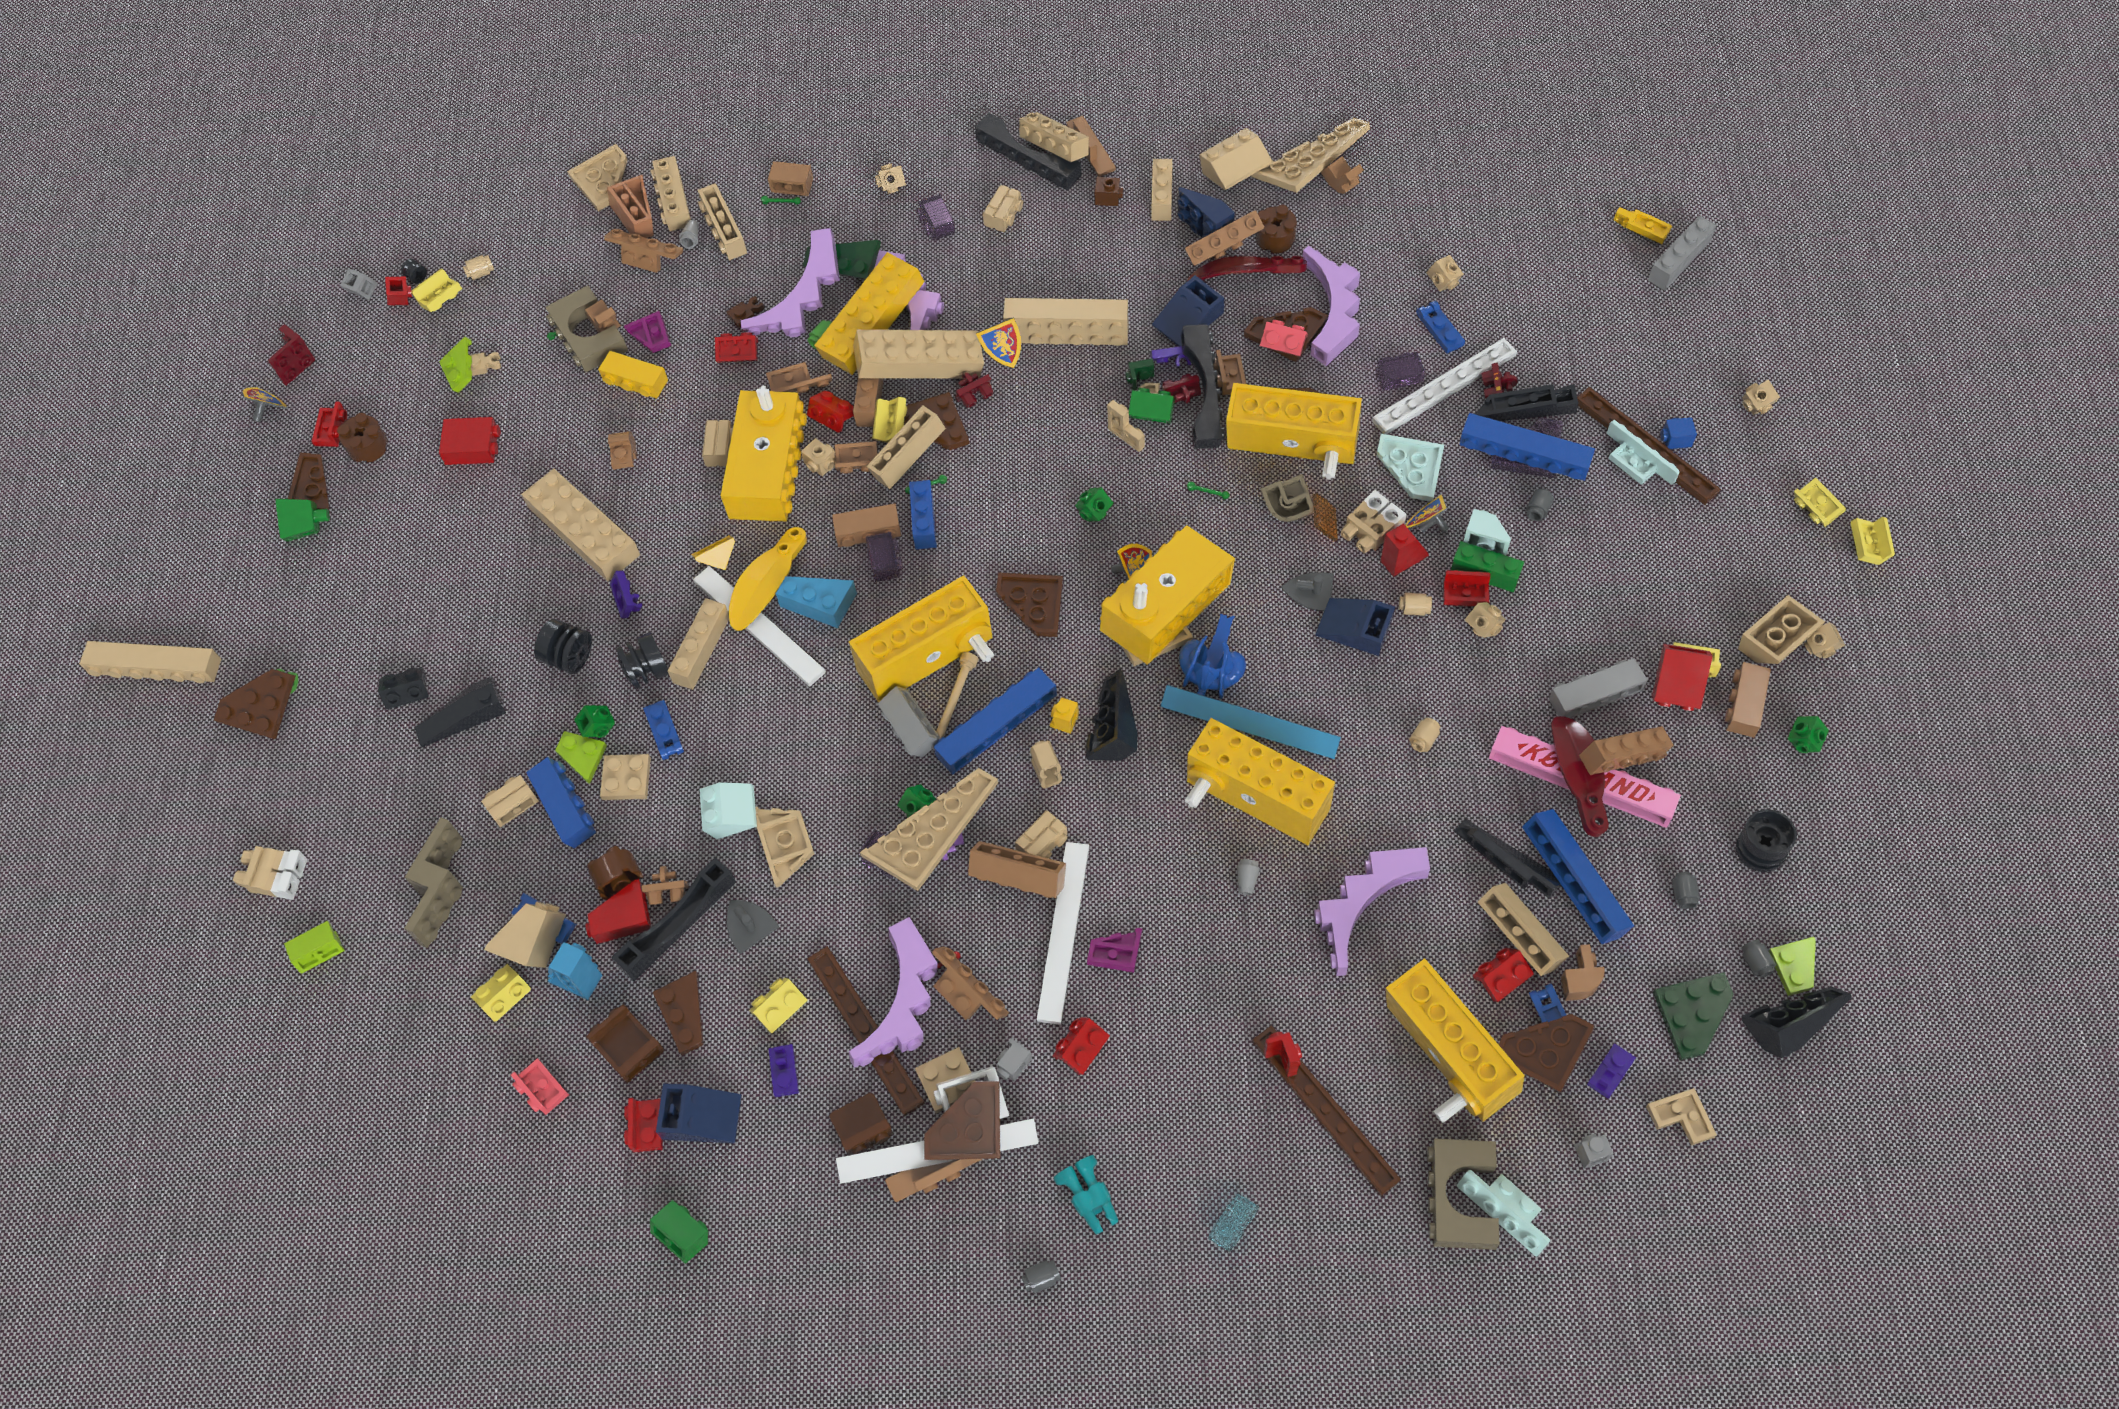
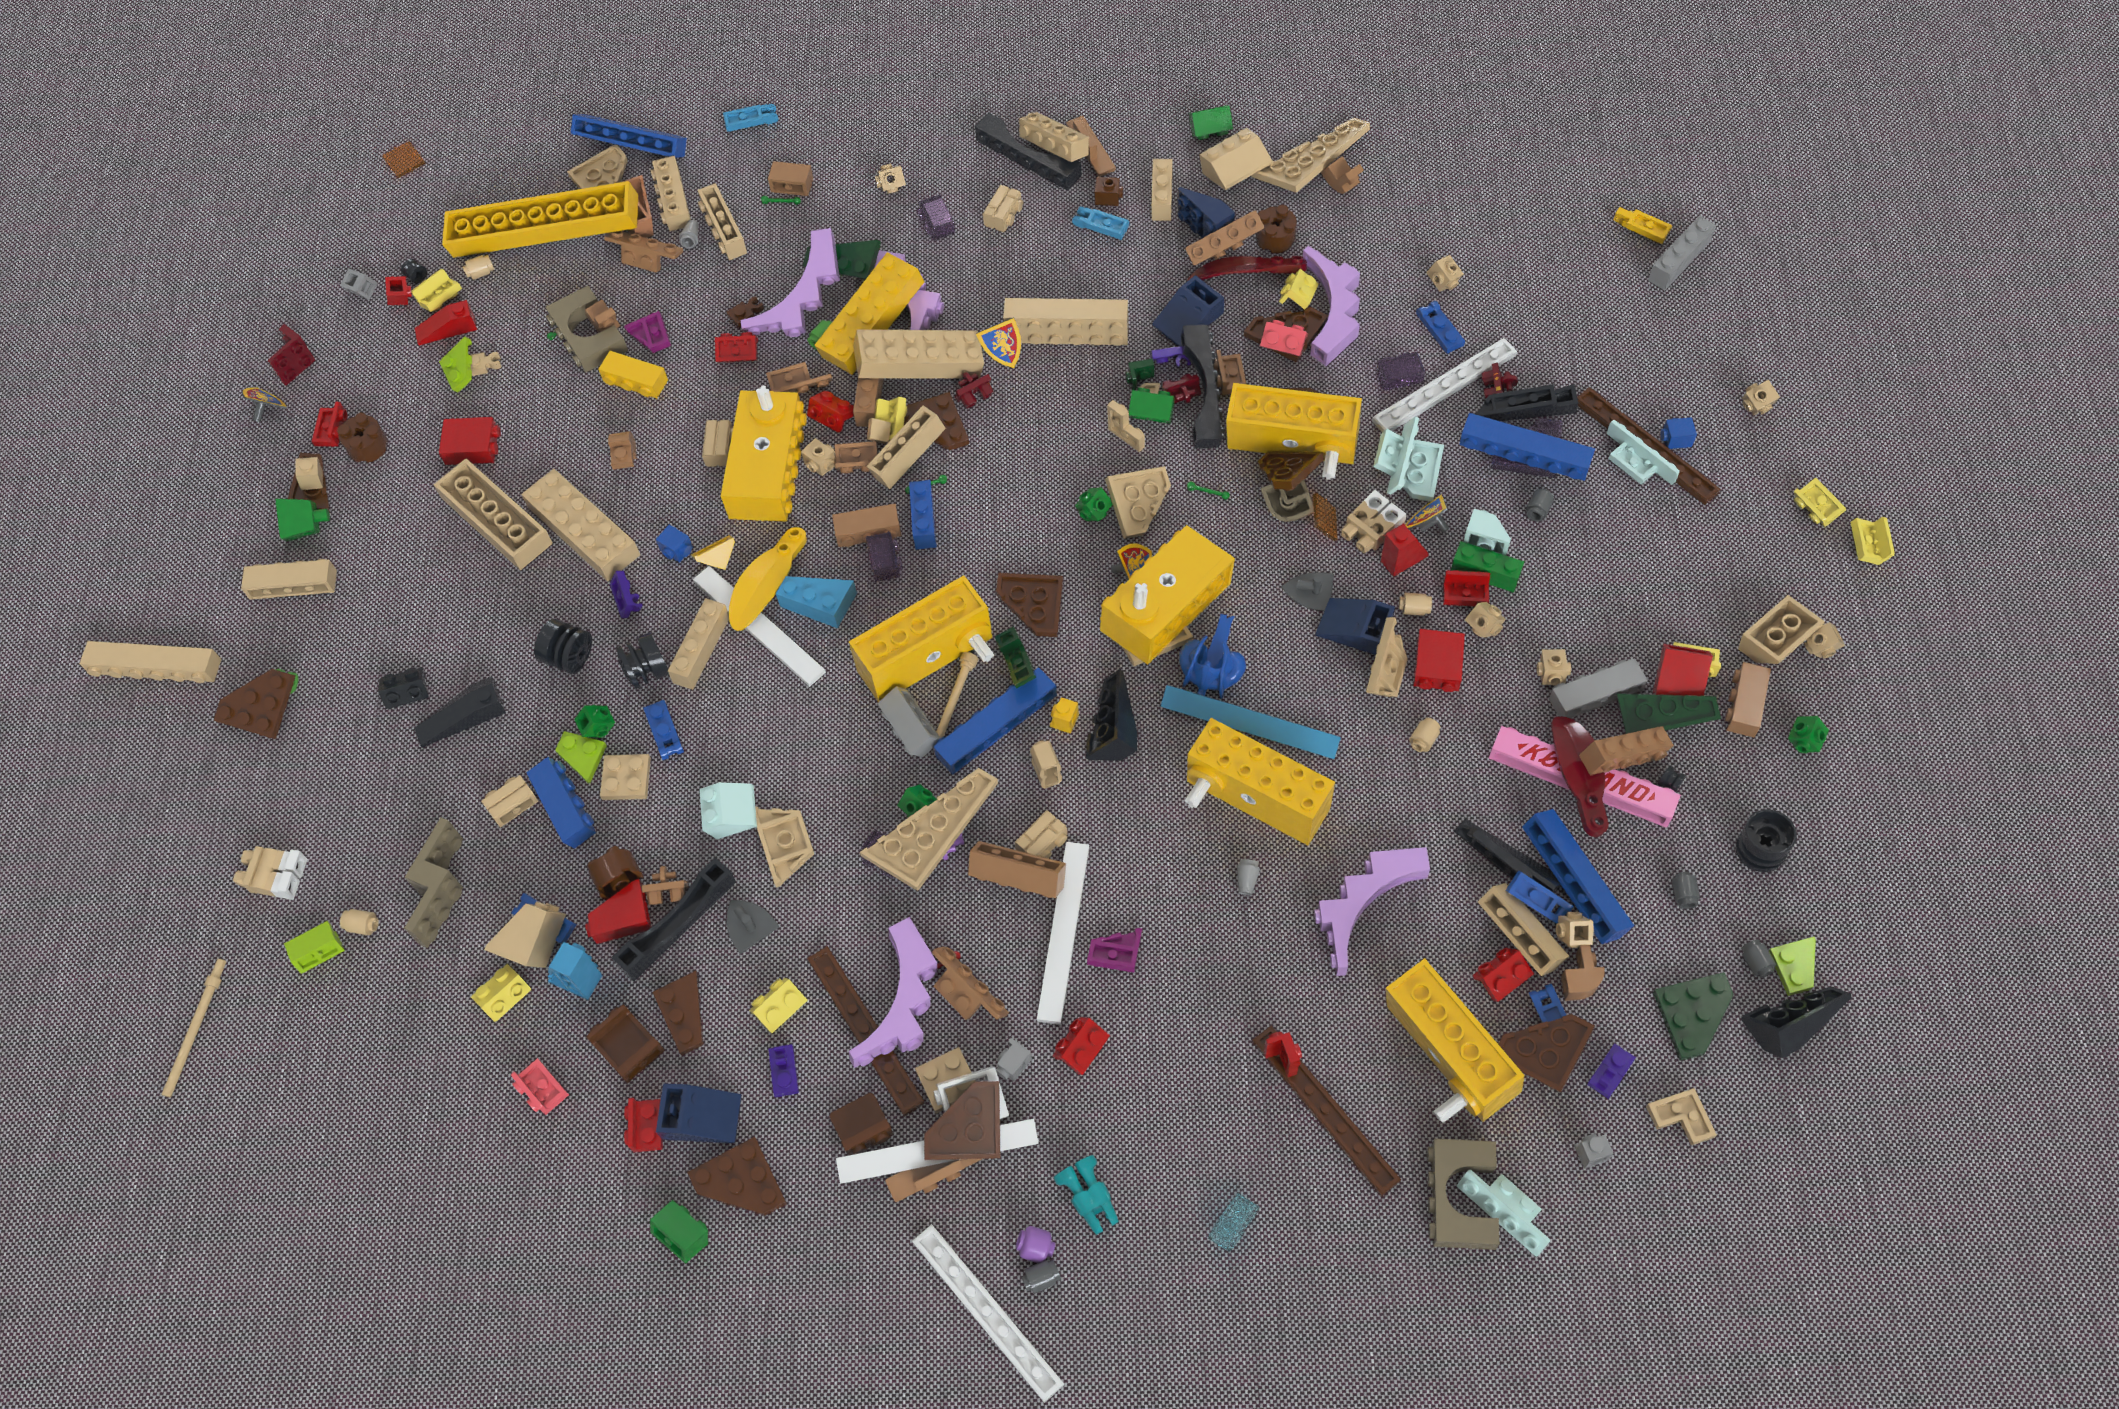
(212, 982): none -> tan bar
(289, 579): none -> tan brick
(309, 473): none -> tan brick
(359, 922): none -> tan brick
(403, 159): none -> clear orange piece
(446, 323): none -> red slope
(493, 514): none -> tan brick
(540, 219): none -> yellow brick
(628, 135): none -> blue brick
(674, 543): none -> blue brick
(739, 1179): none -> reddish brown plate
(750, 117): none -> dark azure hinge
(878, 430): none -> tan tile
(988, 1313): none -> white tile
(1016, 657): none -> dark green slope
(1035, 1244): none -> medium lavender head
(1101, 222): none -> dark azure hinge
(1137, 498): none -> tan plate
(1211, 121): none -> green brick
(1288, 469): none -> reddish brown plate
(1299, 288): none -> light yellow bracket
(1389, 663): none -> tan wing
(1395, 452): none -> light aqua bracket
(1439, 660): none -> red brick
(1538, 897): none -> blue plate
(1553, 667): none -> tan brick
(1575, 930): none -> tan brick
(1670, 711): none -> dark green wing
(1671, 779): none -> black wheel

